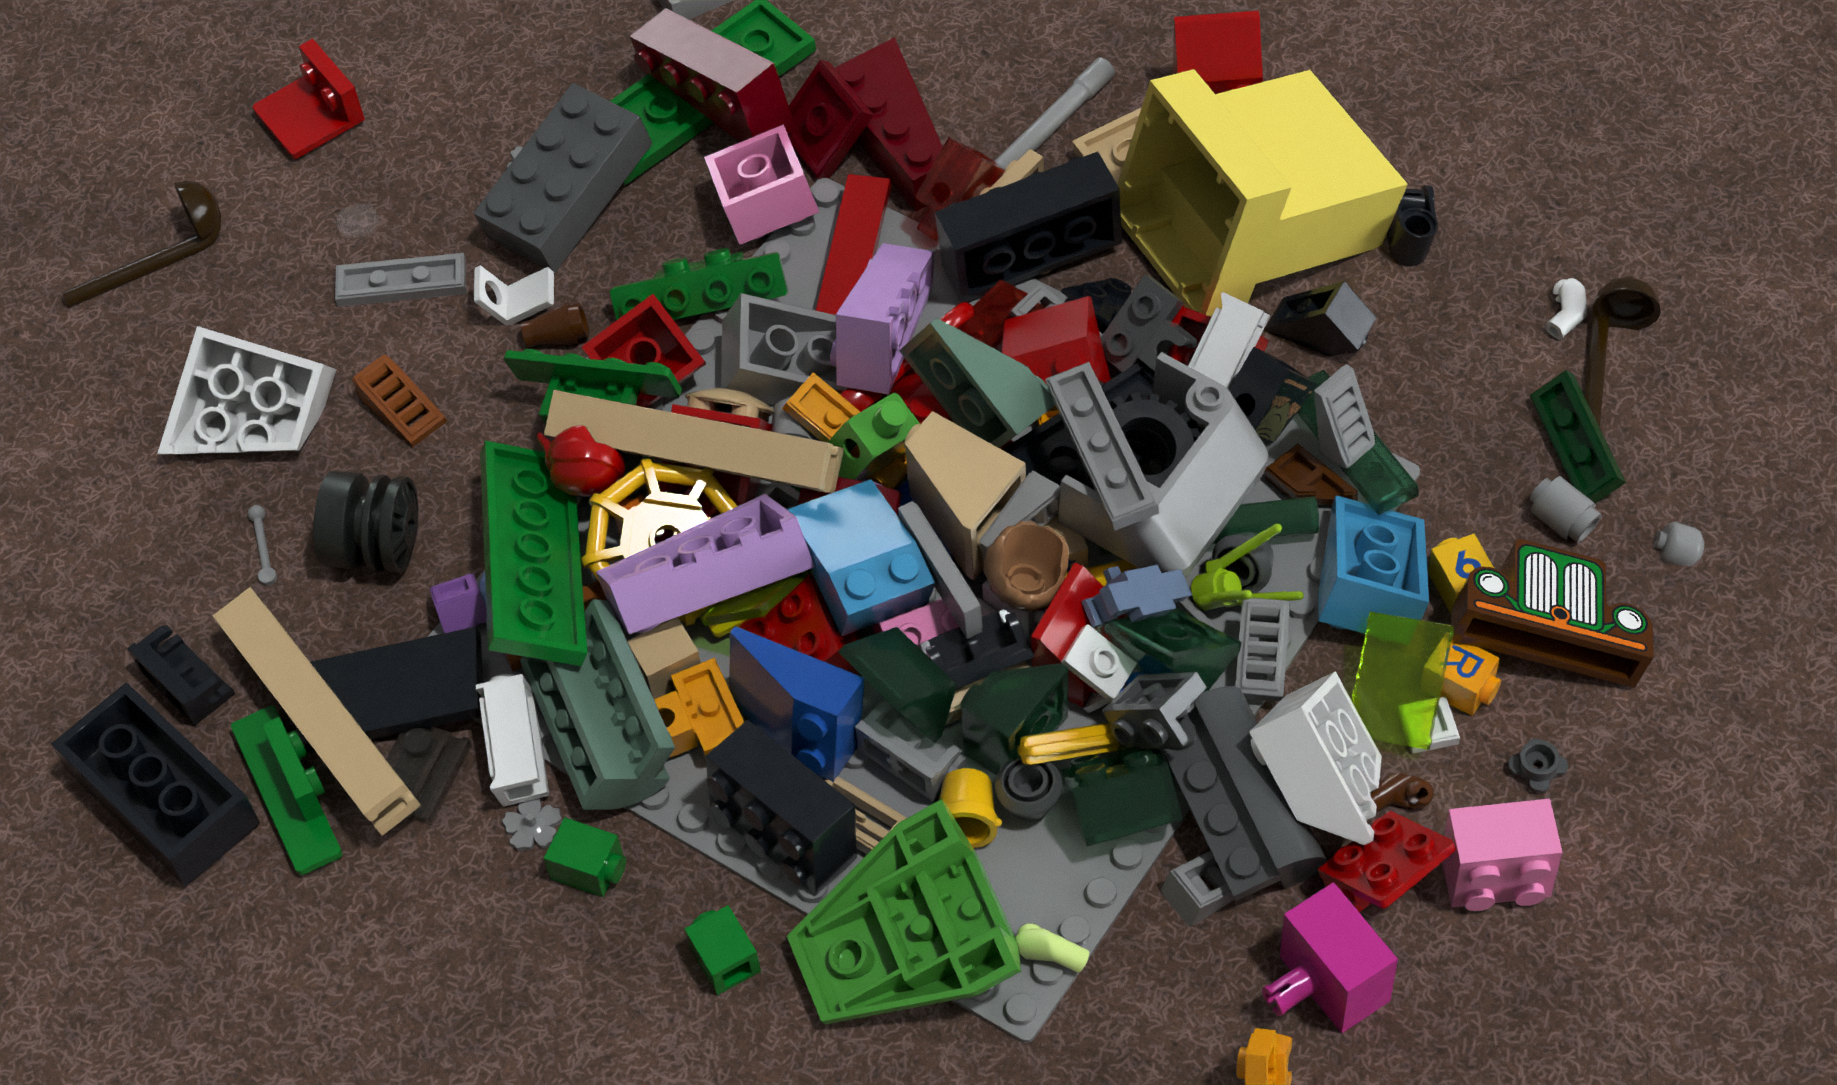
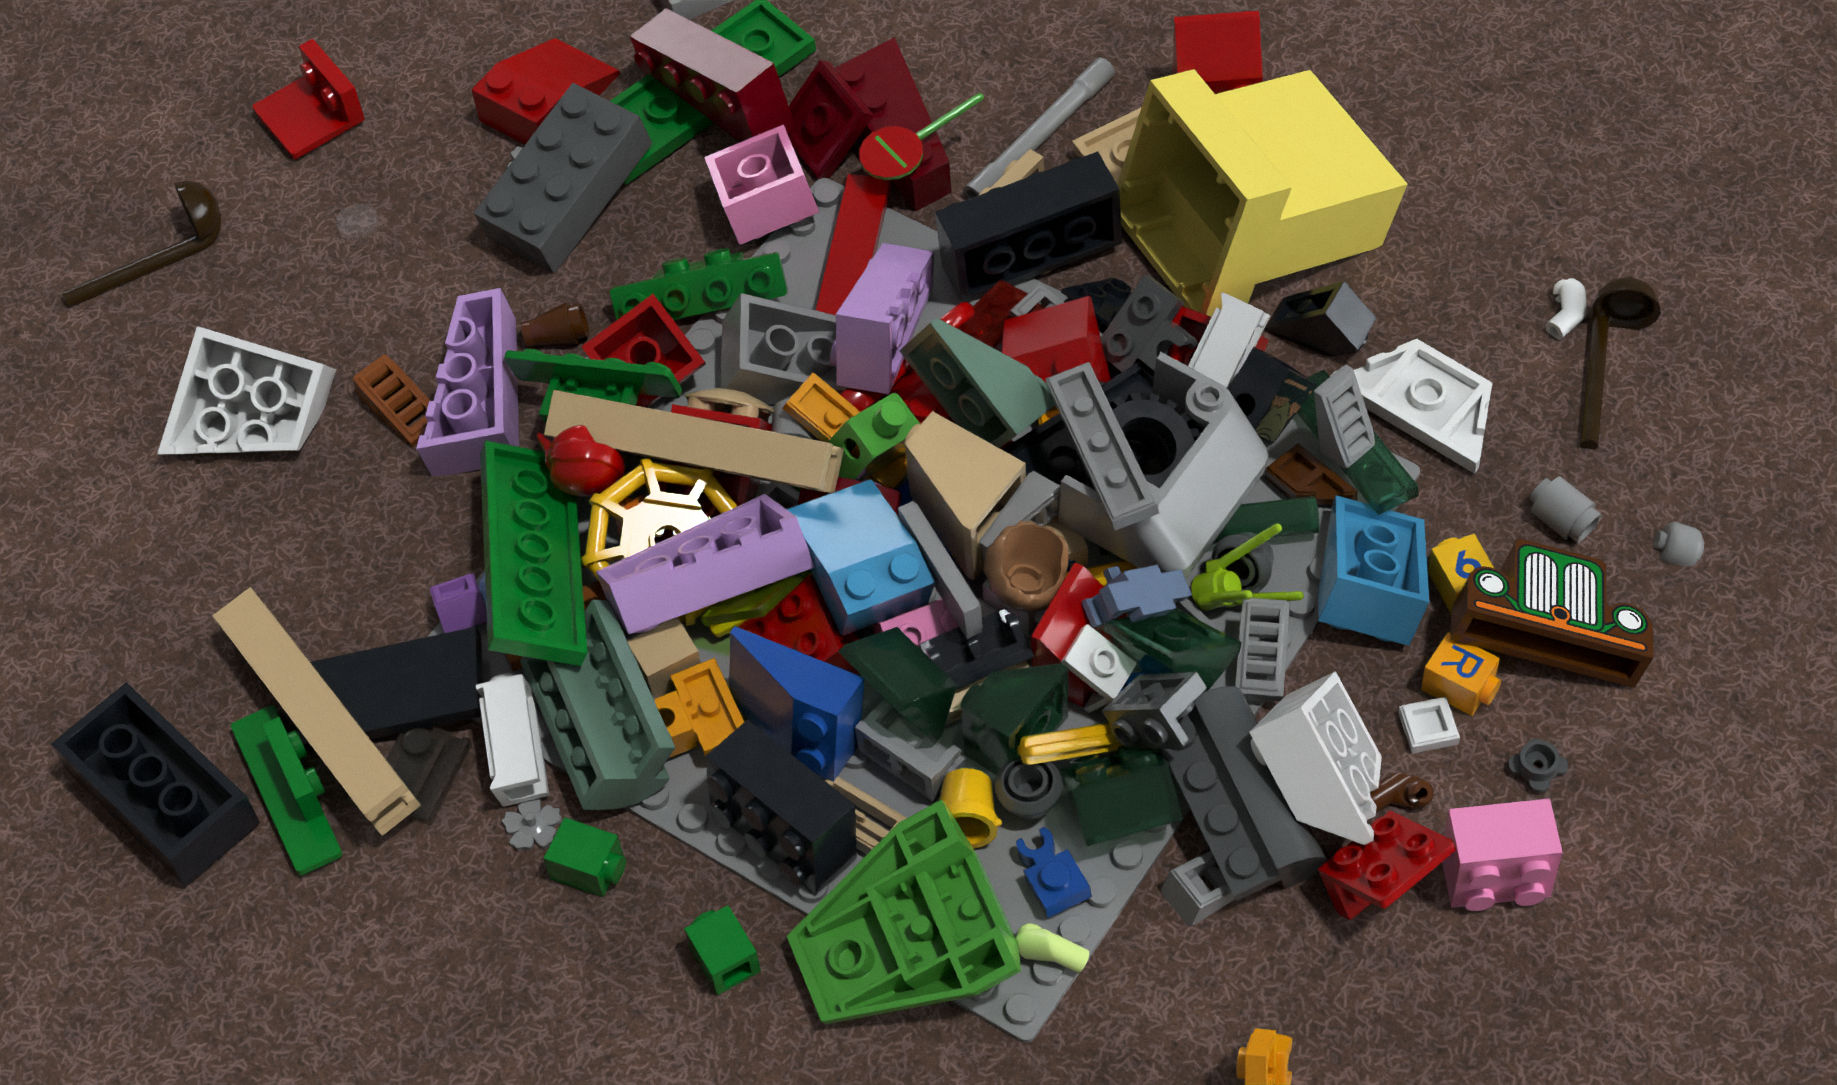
(180, 674): black hinge -> none
(267, 575): light grey hinge -> none
(365, 521): pearl dark grey wheel -> none
(400, 279): light grey tile -> none
(475, 387): none -> lavender wedge
(516, 300): white bracket -> none
(528, 85): none -> red slope
(899, 151): none -> red piece
(954, 177): clear red torso -> none
(1052, 877): none -> blue plate
(1333, 960): dark pink brick -> none
(1401, 678): clear neon green piece -> none
(1413, 226): black piece -> none
(1429, 399): none -> white wing
(1577, 437): dark green tile -> none

